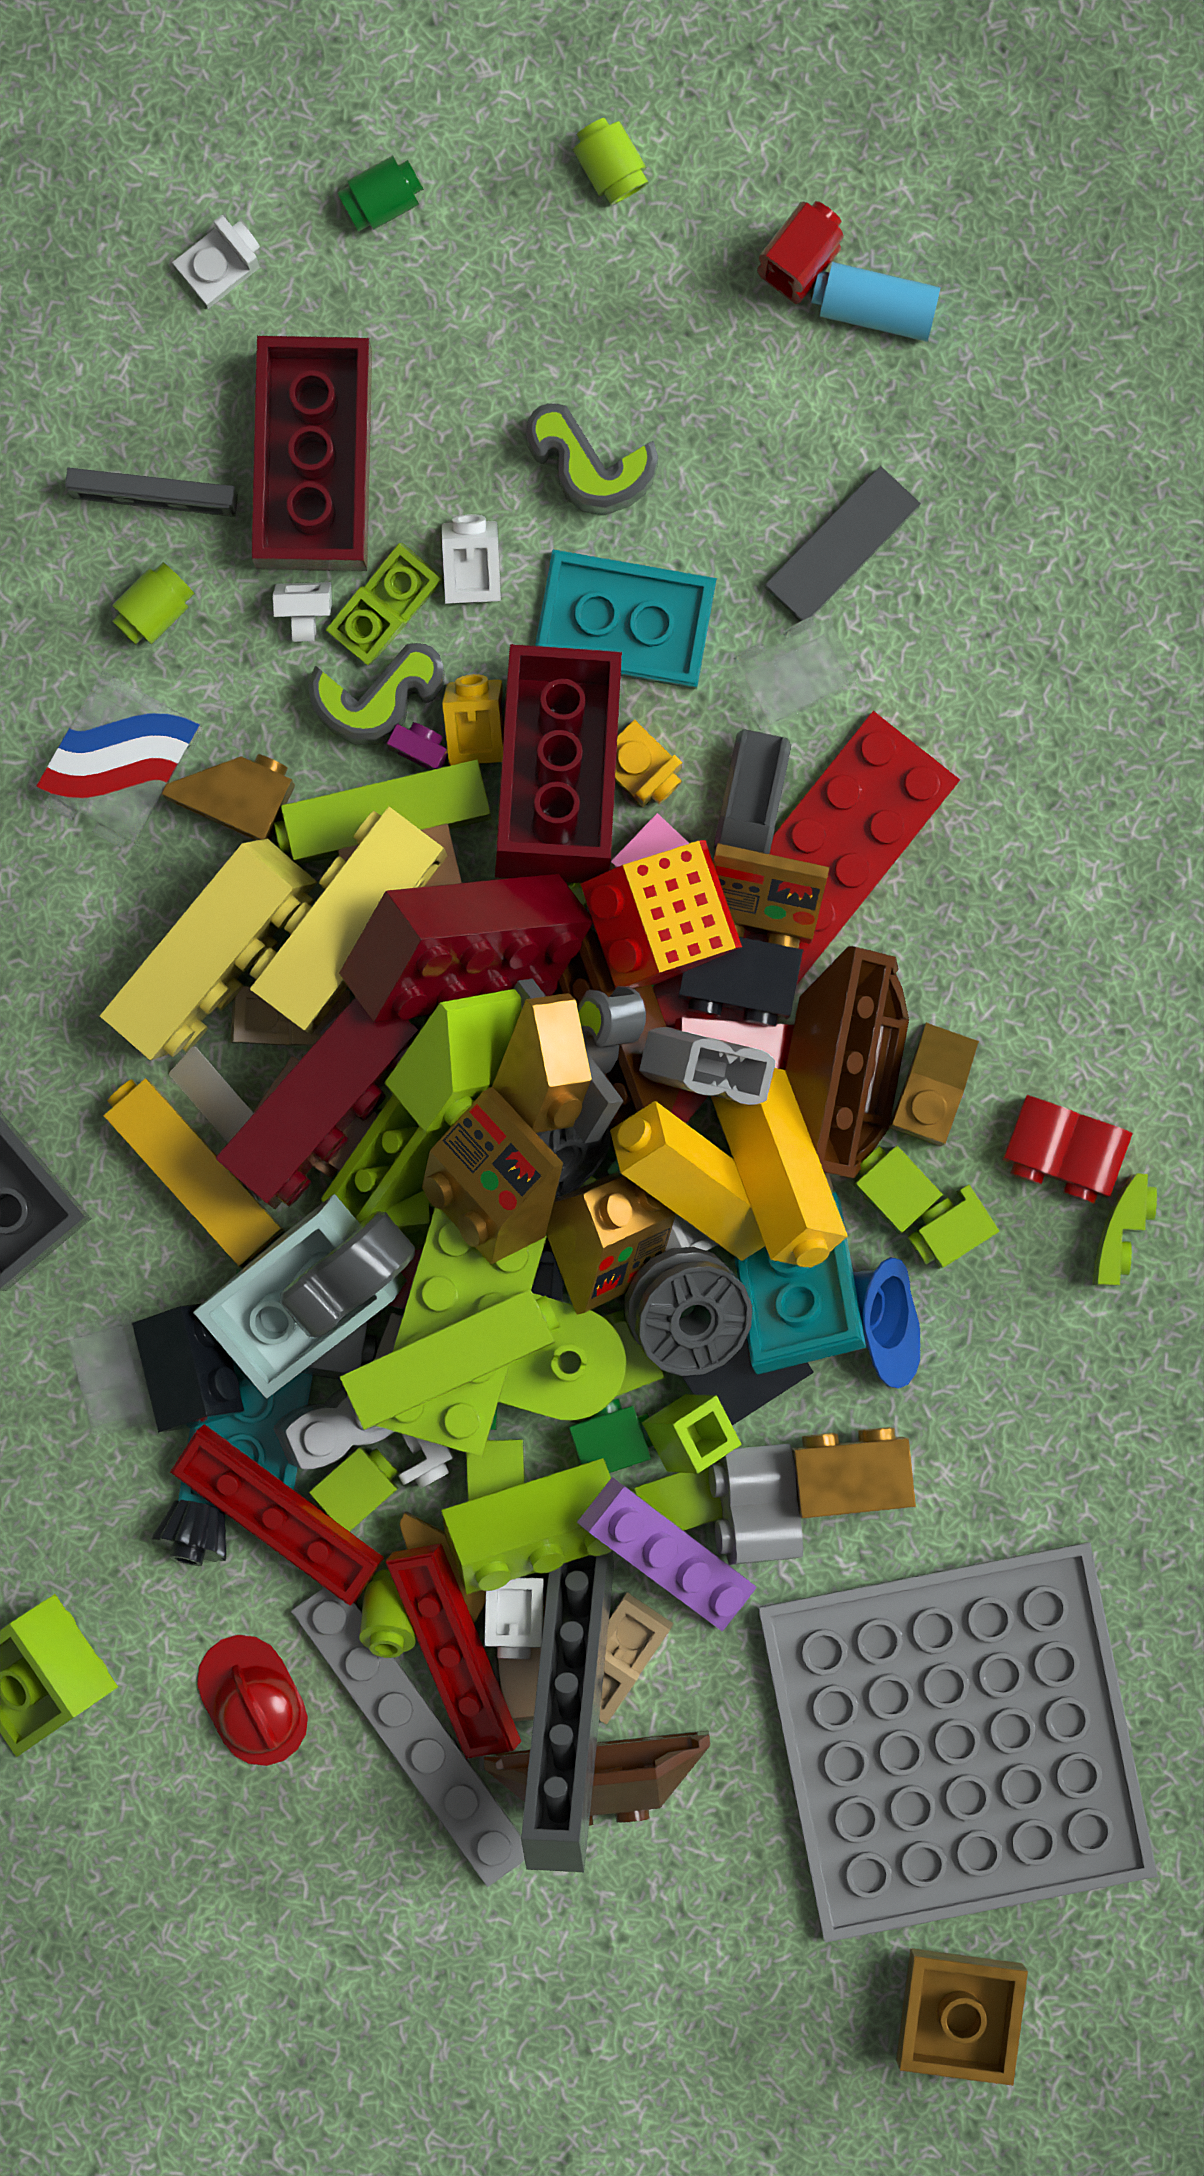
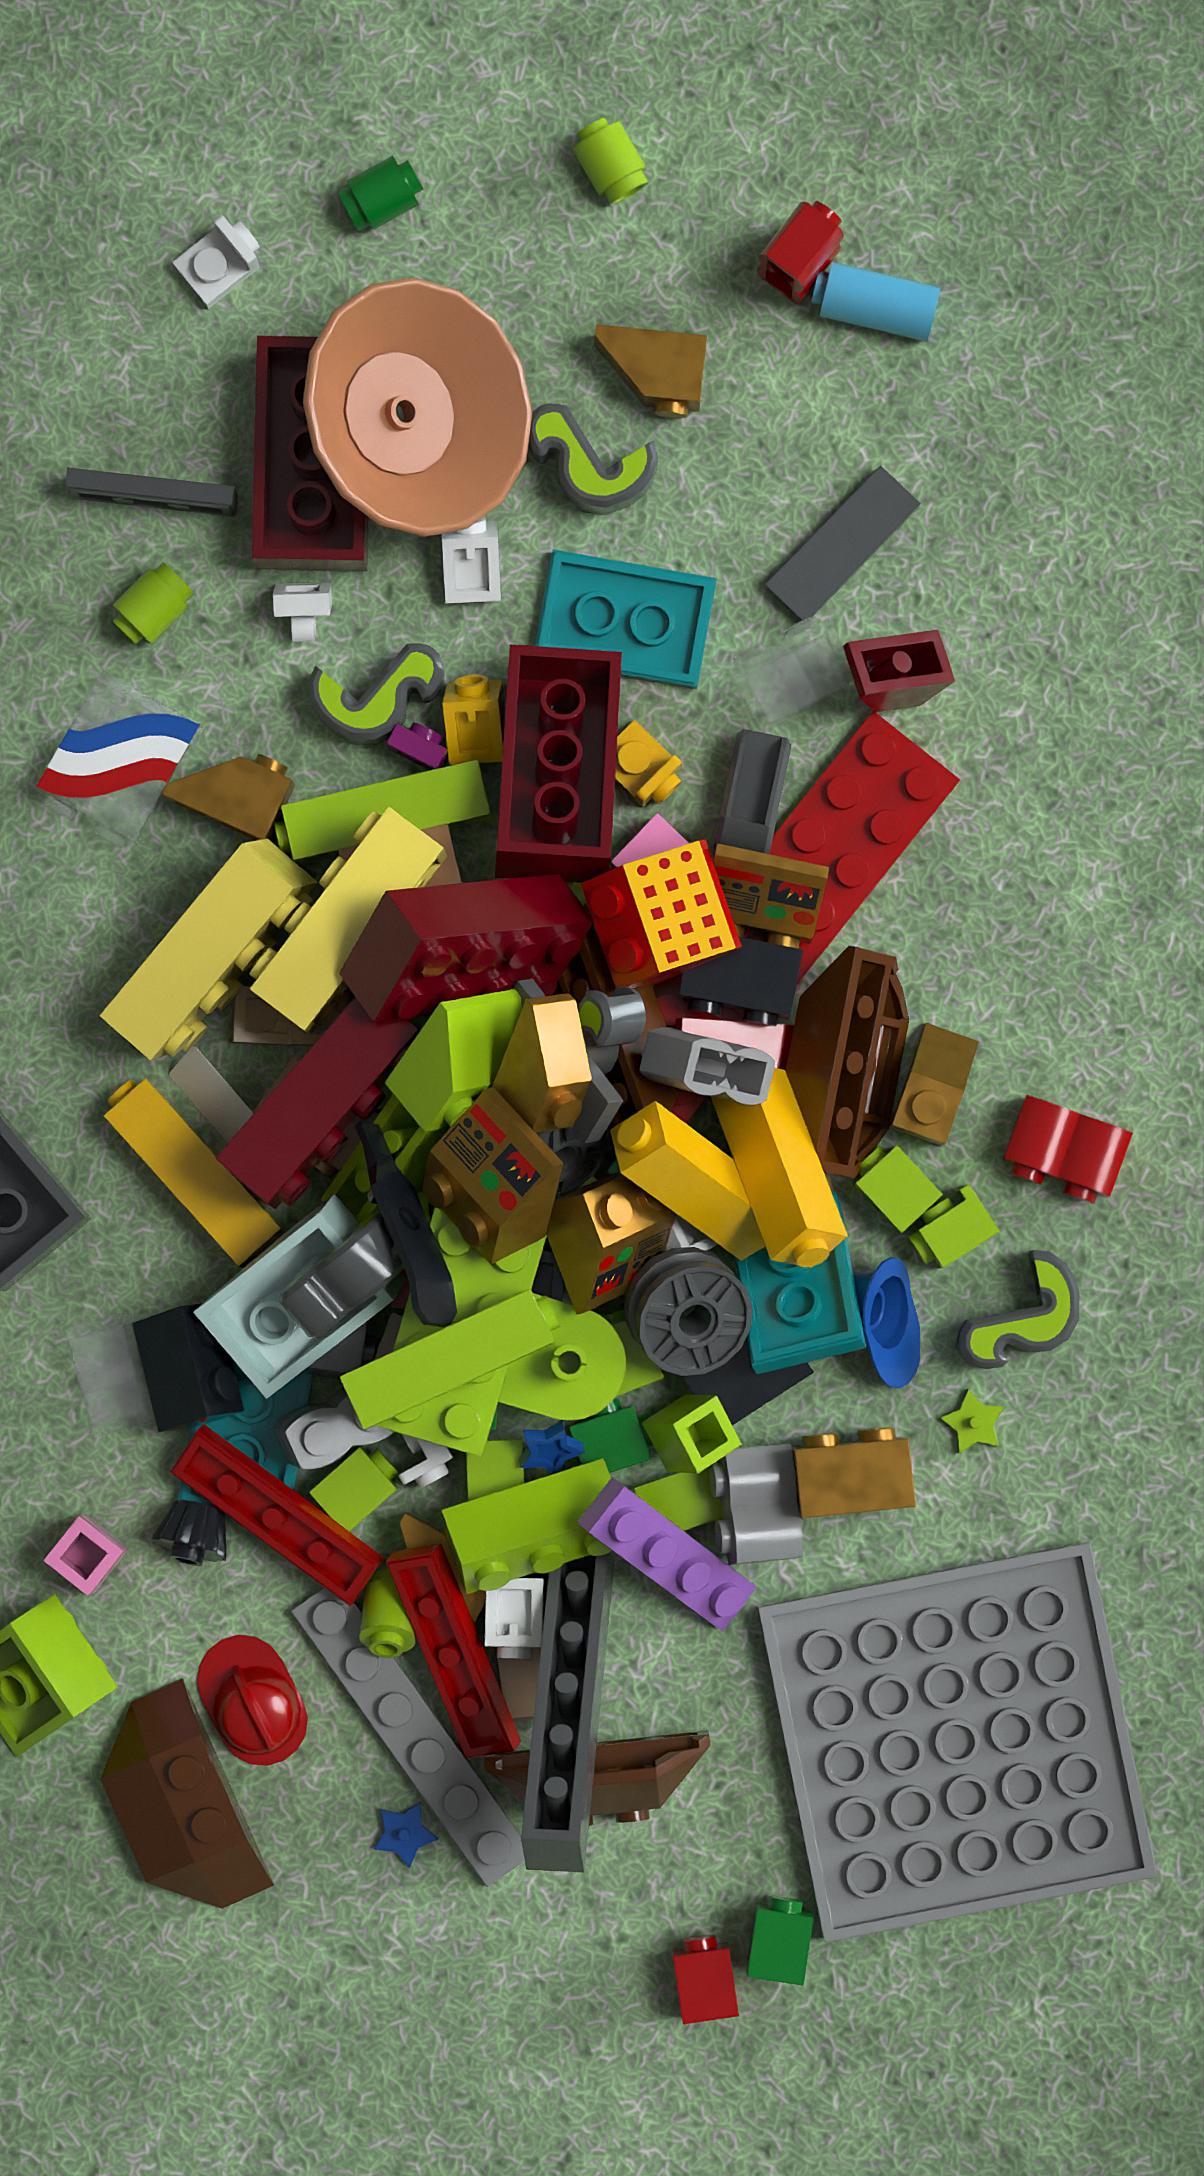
(86, 1554): none -> bright pink brick
(180, 1803): none -> reddish brown wedge
(385, 604): lime slope -> none
(404, 1833): none -> blue piece
(409, 1228): none -> black piece
(458, 396): none -> nougat dish
(549, 1448): none -> blue piece
(631, 1641): tan slope -> none
(657, 366): none -> pearl gold slope
(705, 1980): none -> red brick
(780, 1941): none -> green brick
(899, 669): none -> dark red slope
(961, 2017): pearl gold brick -> none
(974, 1422): none -> lime piece
(1028, 1329): none -> animal
(1128, 1213): lime slope -> none

